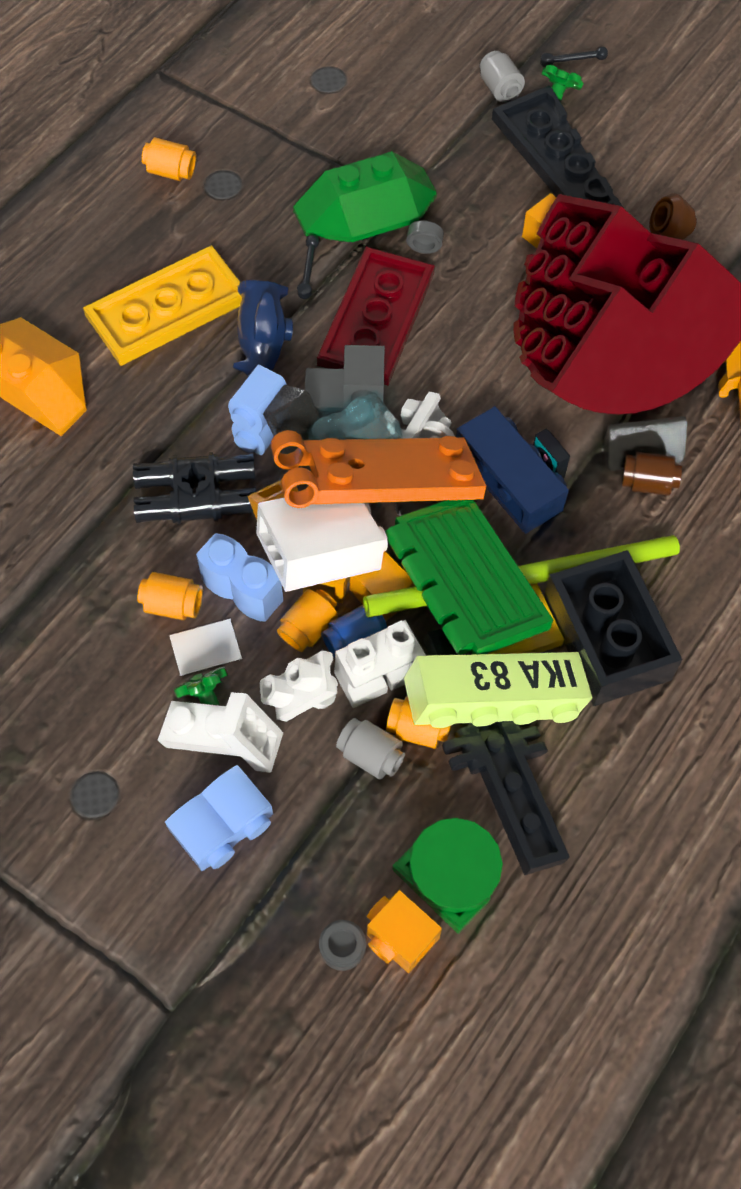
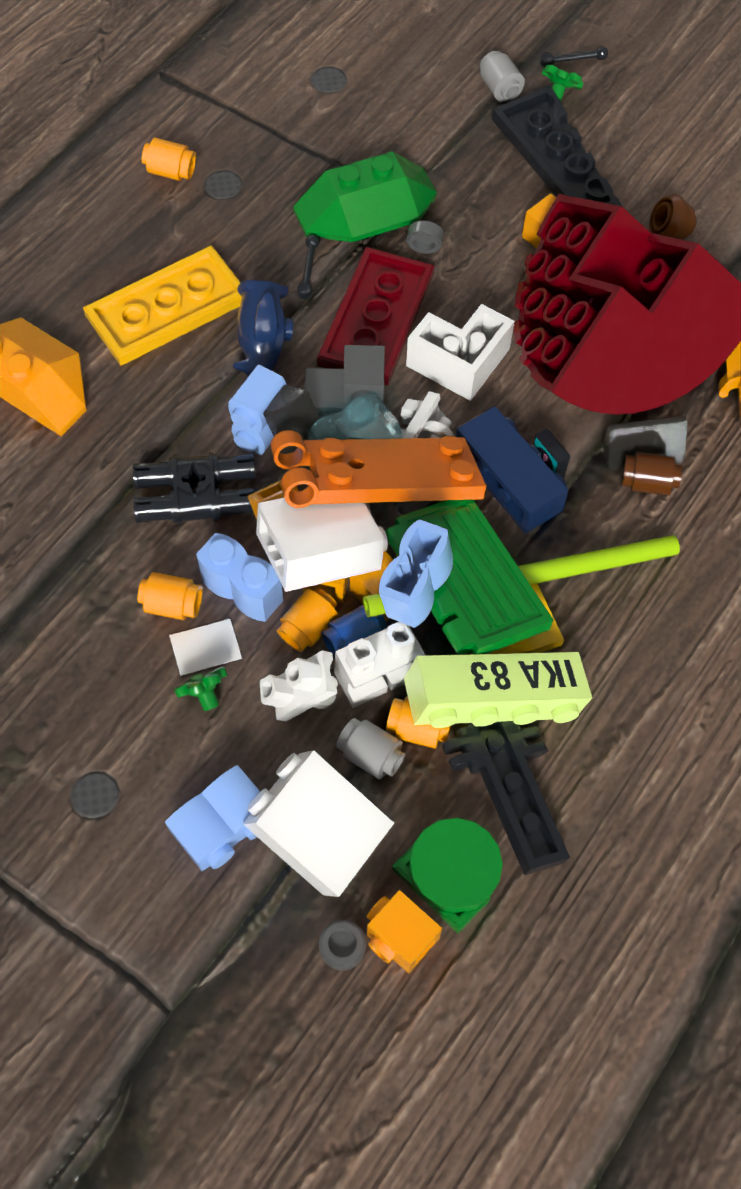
(227, 730): white bracket -> none
(317, 822): none -> white brick
(416, 573): none -> light blue brick
(459, 356): none -> white brick
(613, 626): black brick -> none

